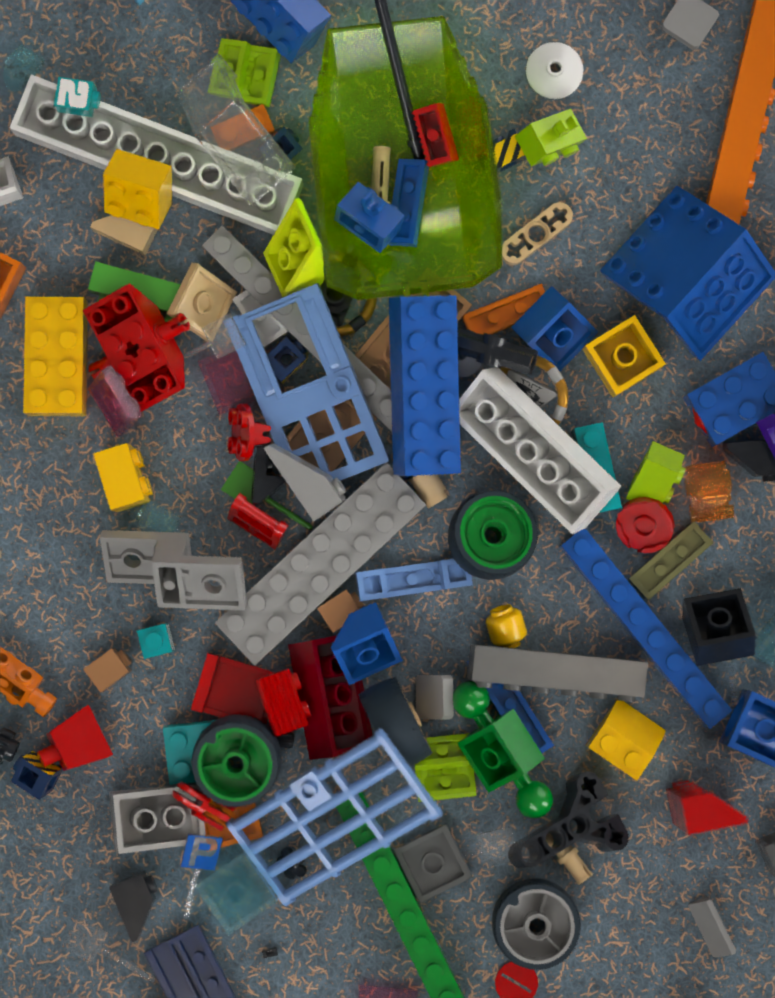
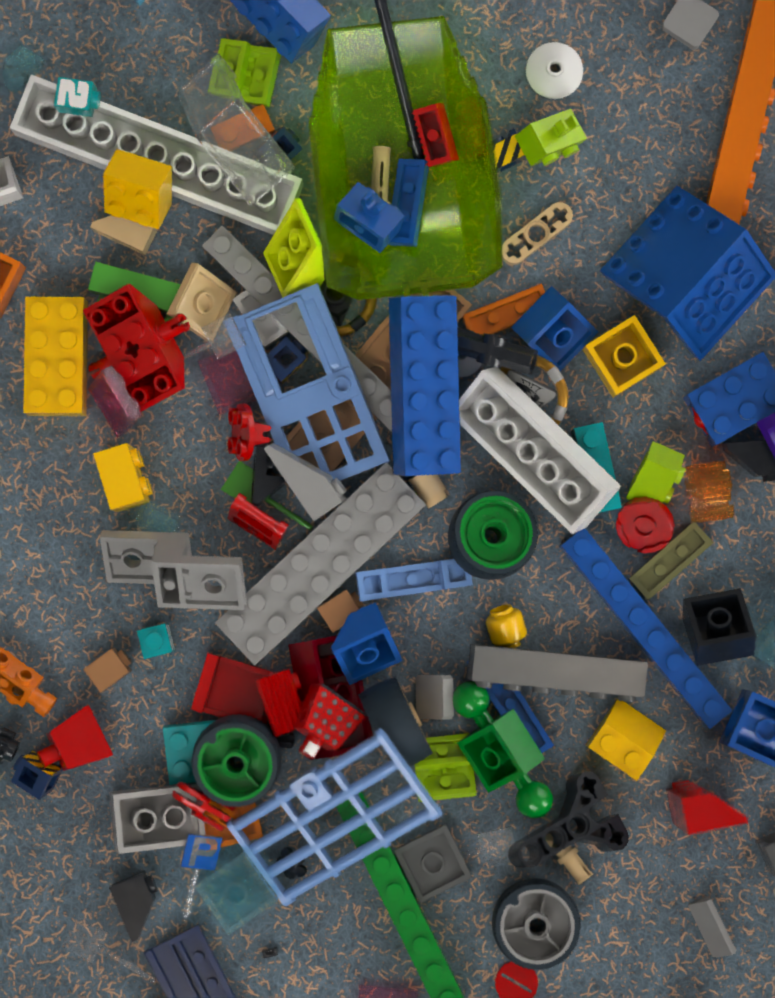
(326, 720): none -> red torso

